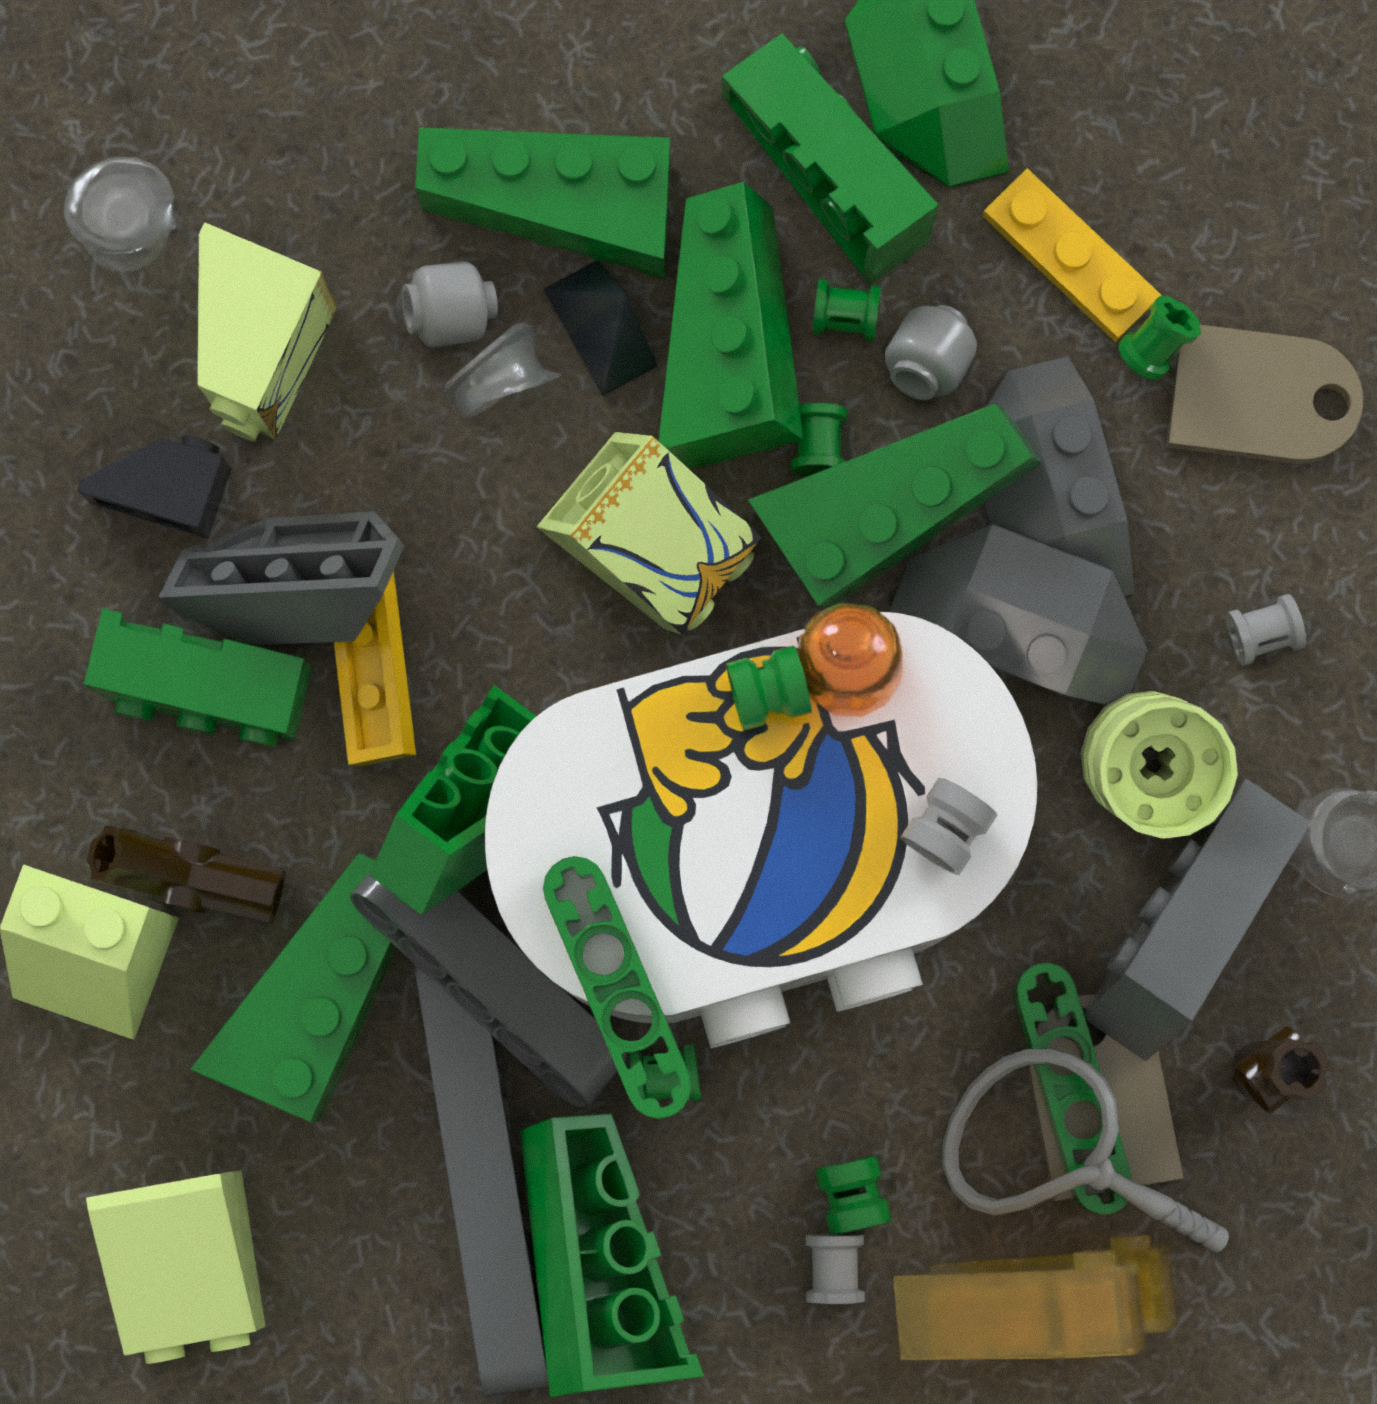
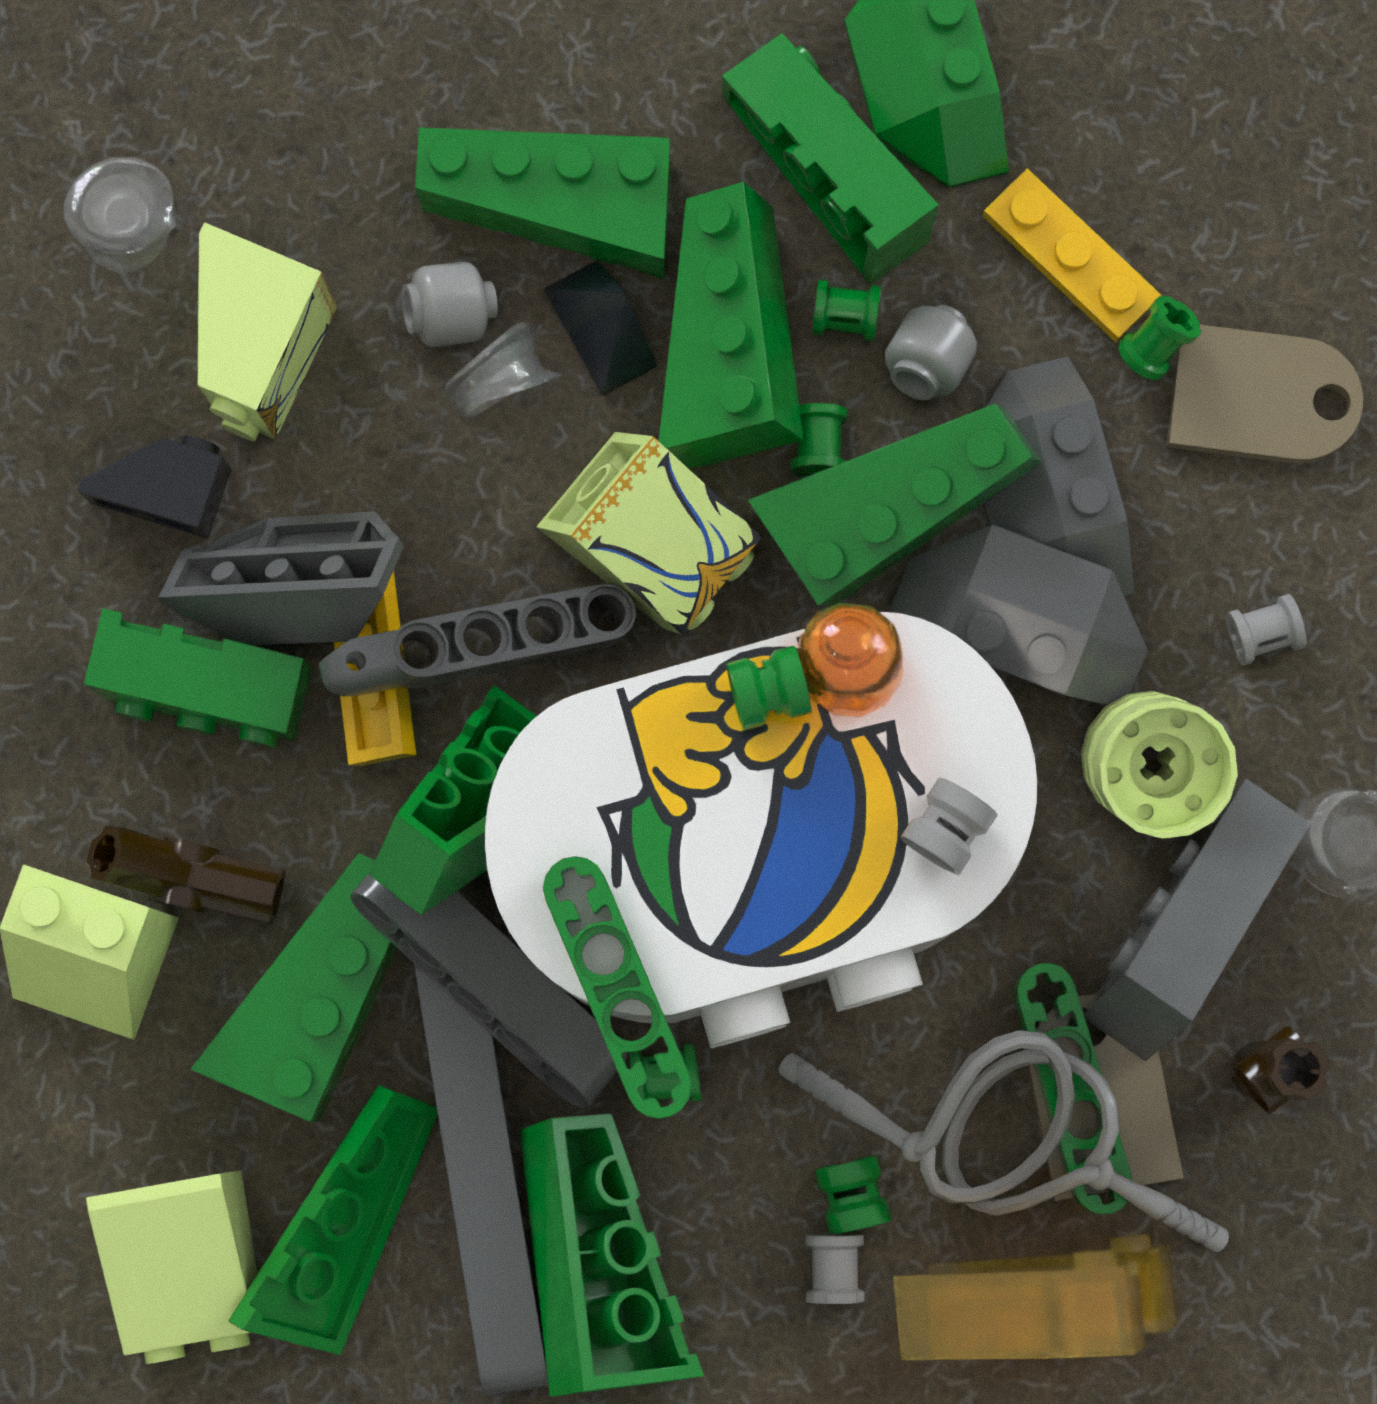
(336, 1238): none -> green wing
(383, 667): none -> dark grey piece
(921, 1145): none -> light grey piece

